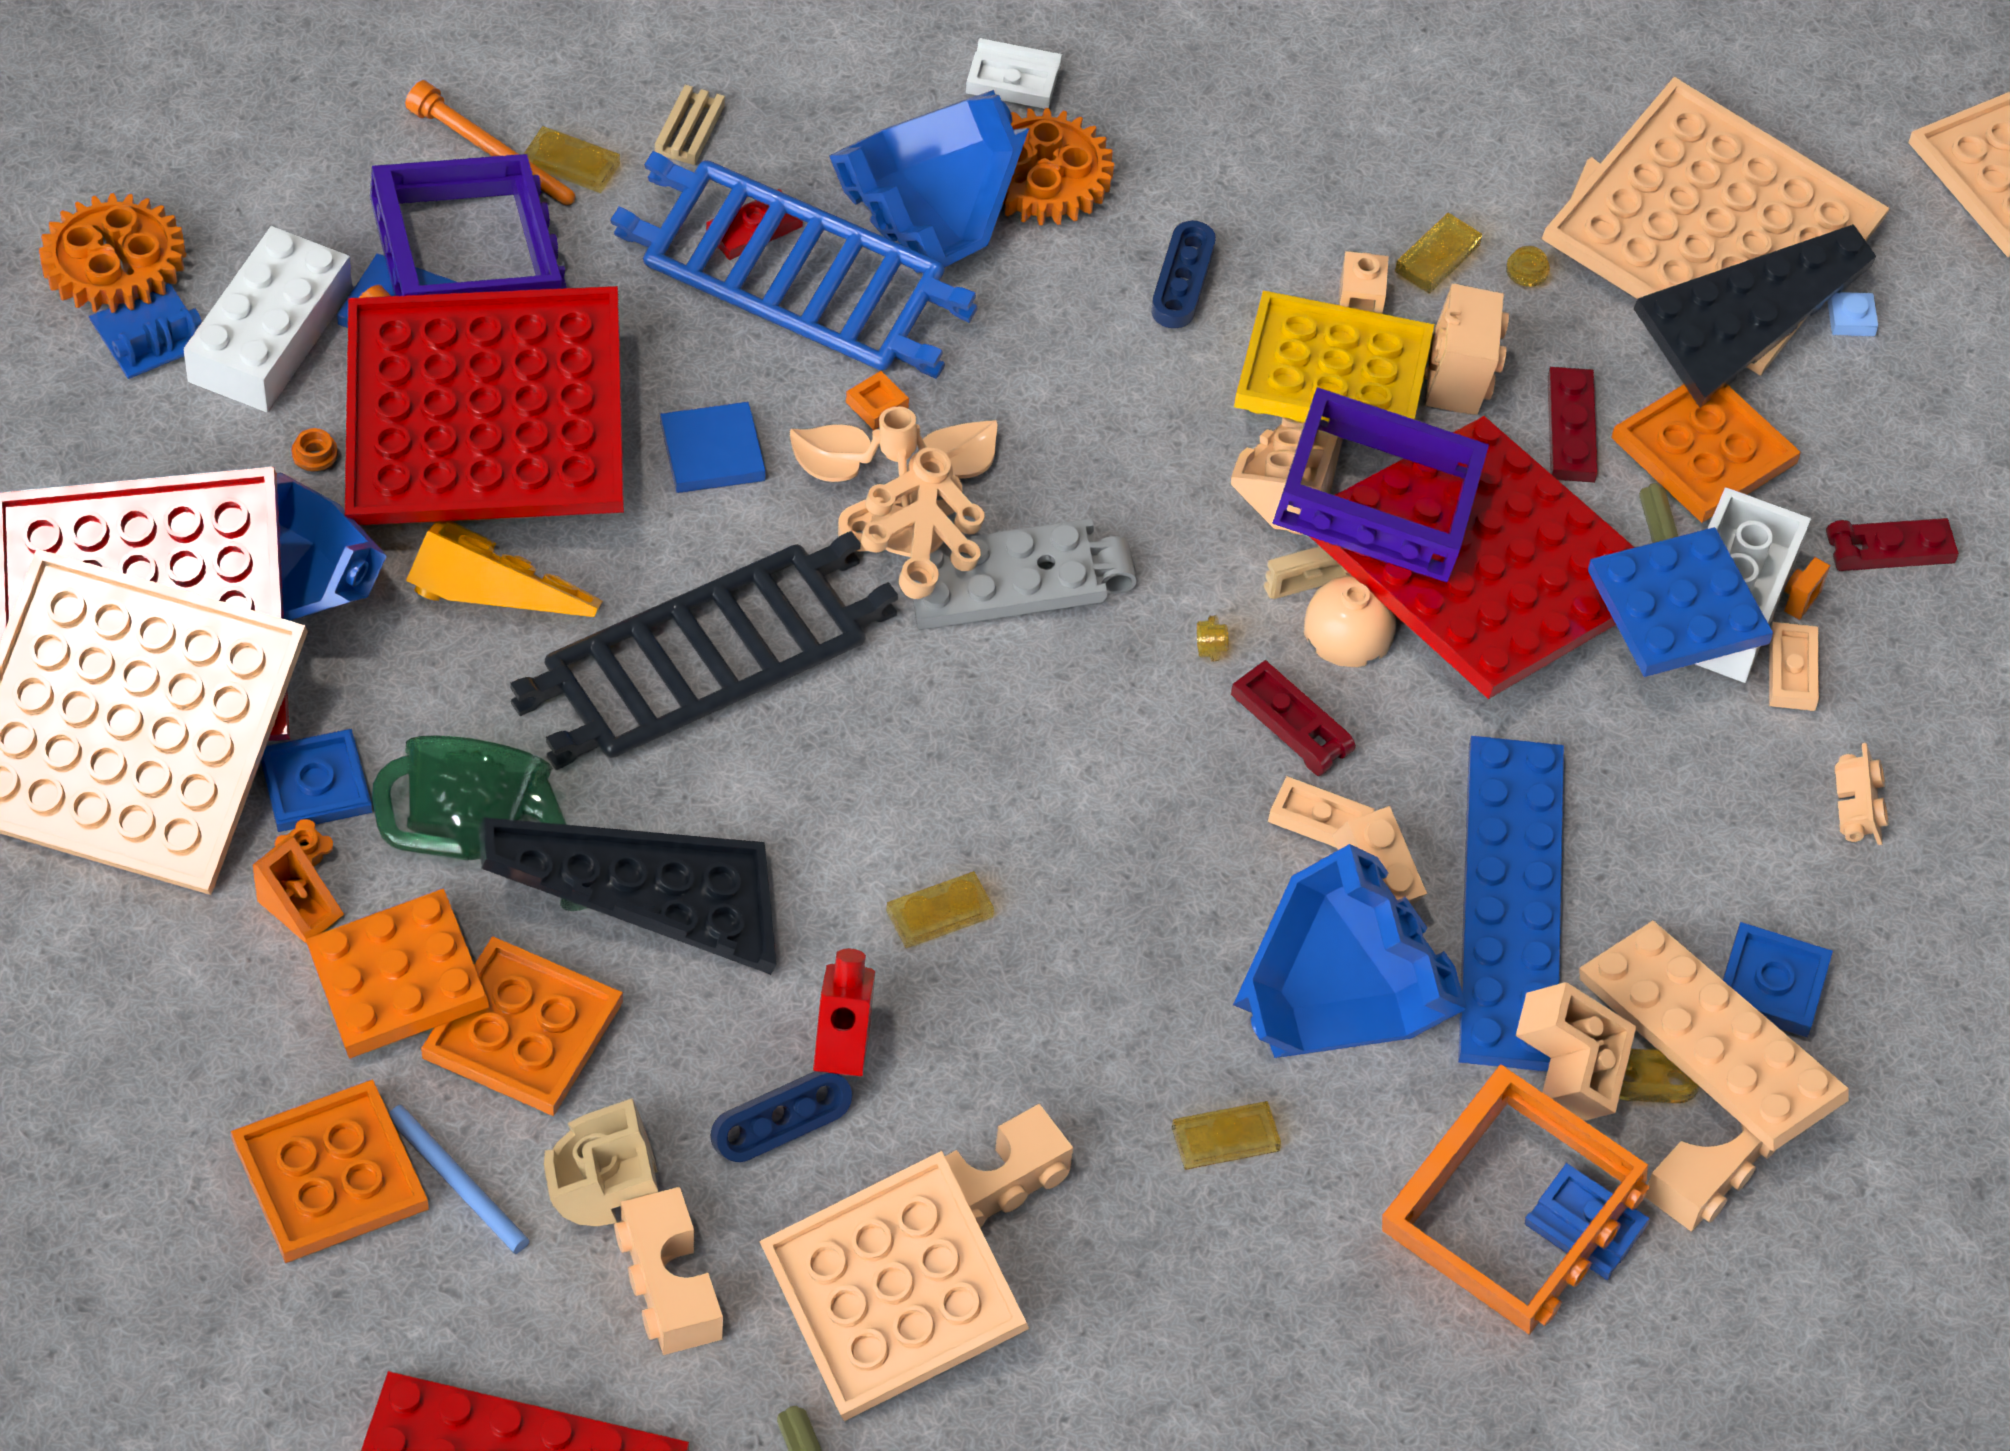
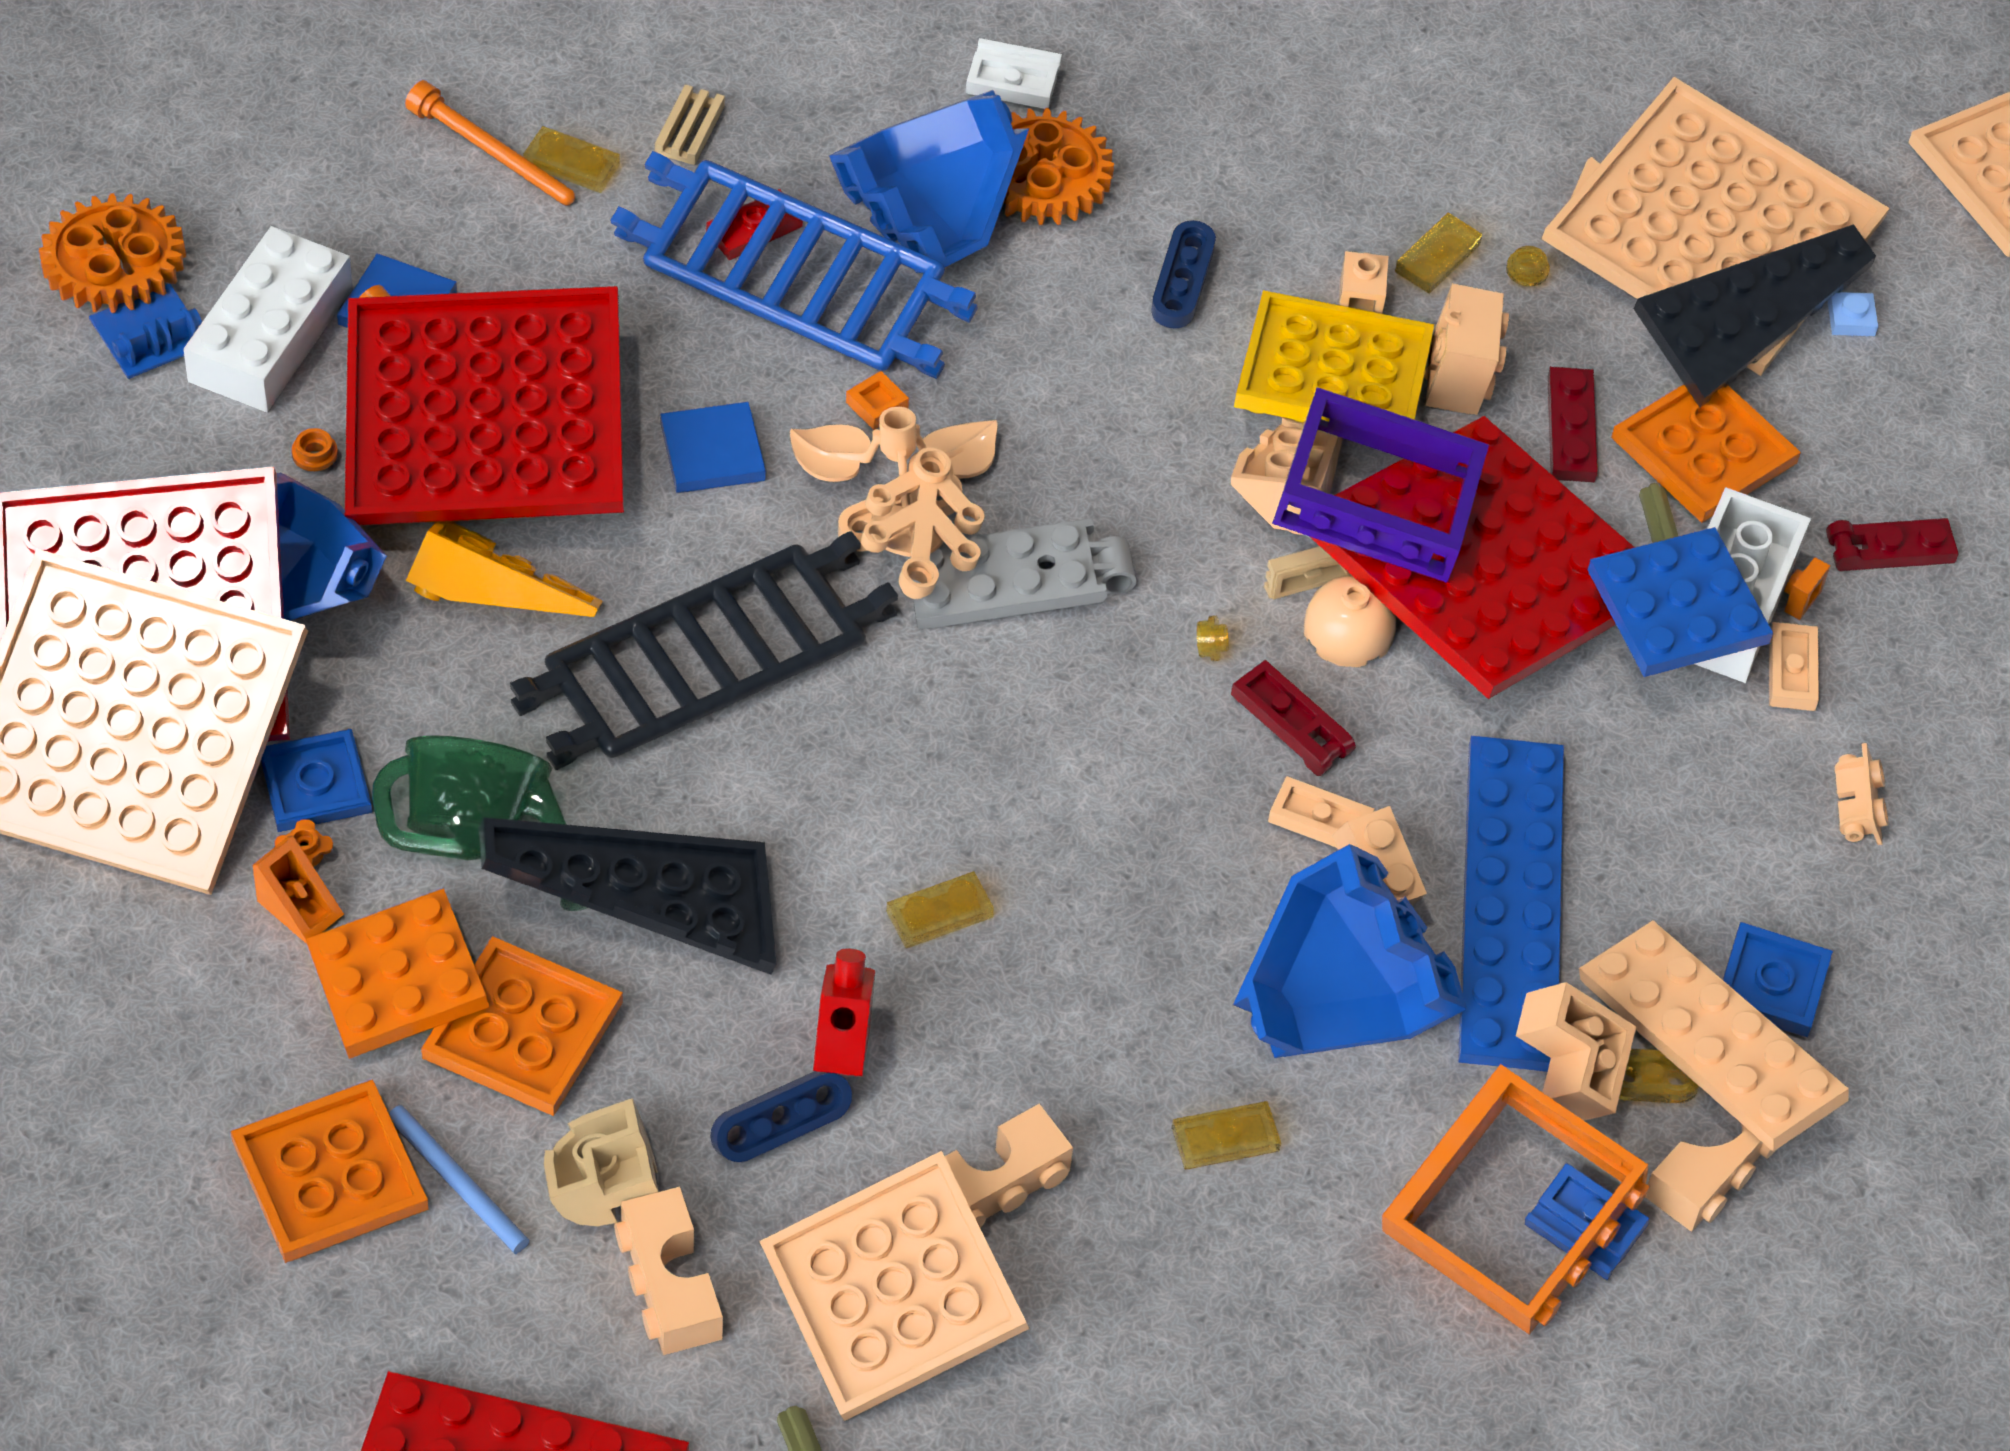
(462, 180): dark purple window -> none

